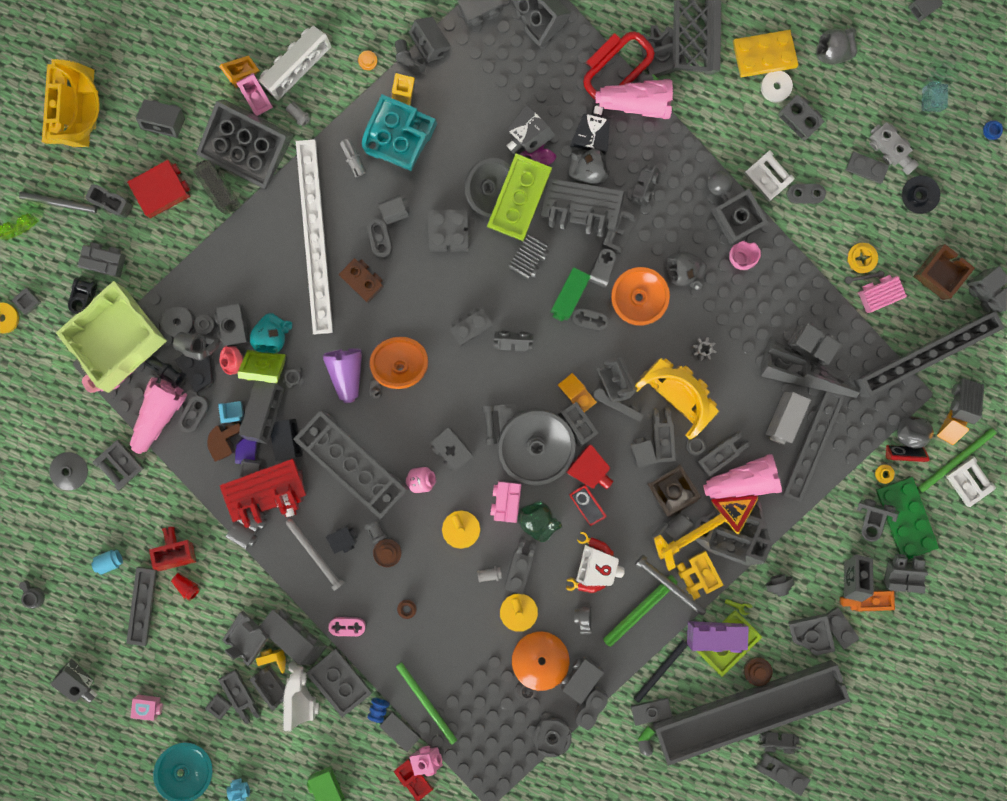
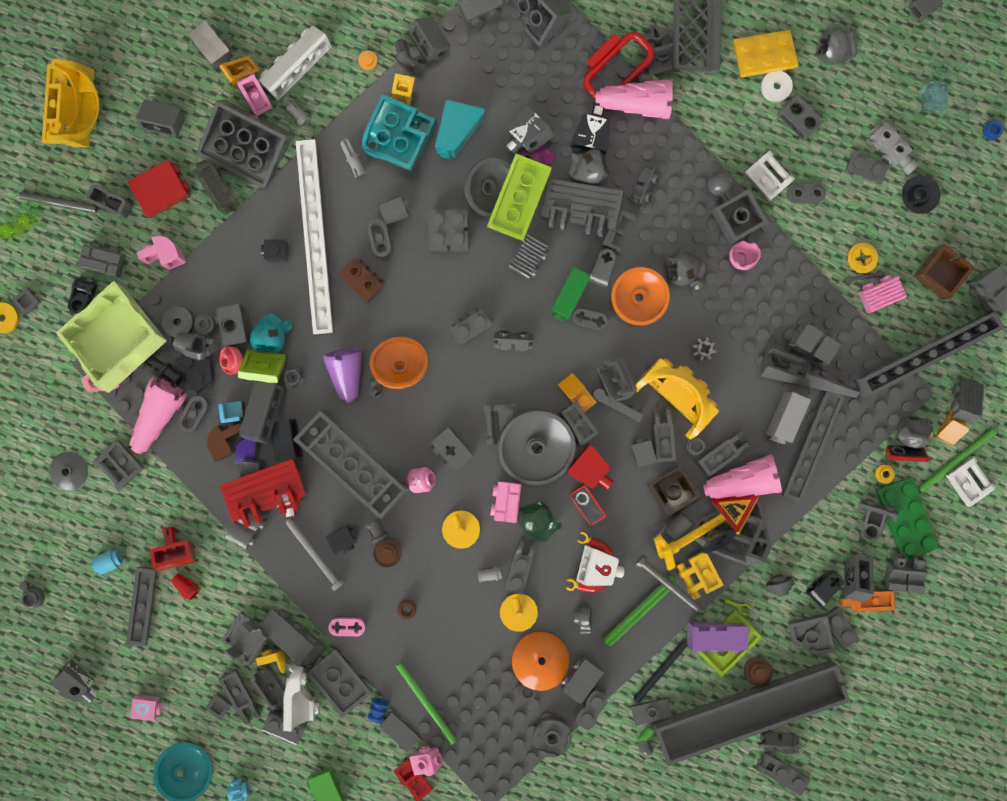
(164, 250): none -> bright pink brick
(210, 45): none -> brick
(274, 726): none -> dark grey brick
(275, 250): none -> black brick
(457, 128): none -> teal slope
(718, 540): none -> black dish
(824, 589): none -> black piece

